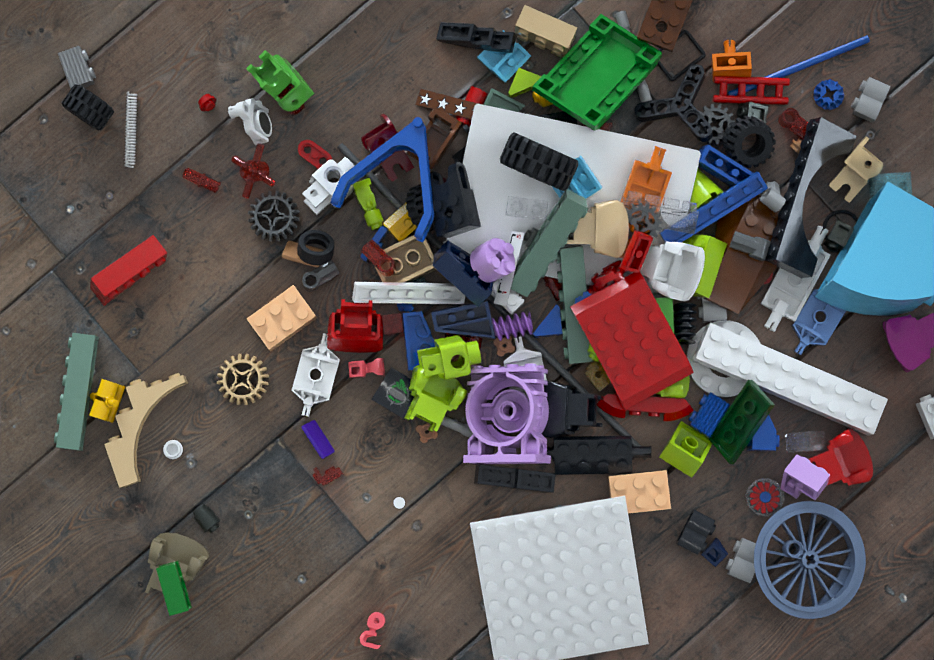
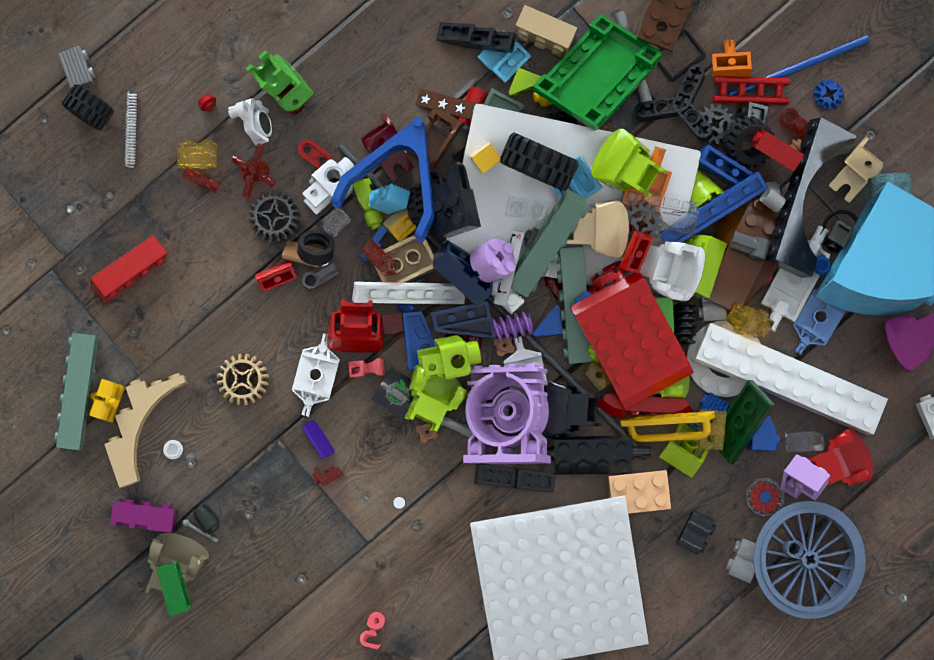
(143, 516): none -> magenta wedge
(186, 523): none -> light grey hinge
(197, 155): none -> clear yellow brick
(276, 276): none -> red brick
(282, 318): light nougat brick -> none
(336, 222): none -> clear brick
(389, 199): none -> medium azure brick
(485, 157): none -> yellow panel
(627, 160): none -> lime piece
(696, 417): none -> yellow piece
(715, 552): dark blue slope -> none
(716, 434): none -> clear yellow brick
(749, 321): none -> clear yellow brick
(777, 149): none -> red slope
(823, 265): none -> blue plate
(870, 100): light grey brick -> none

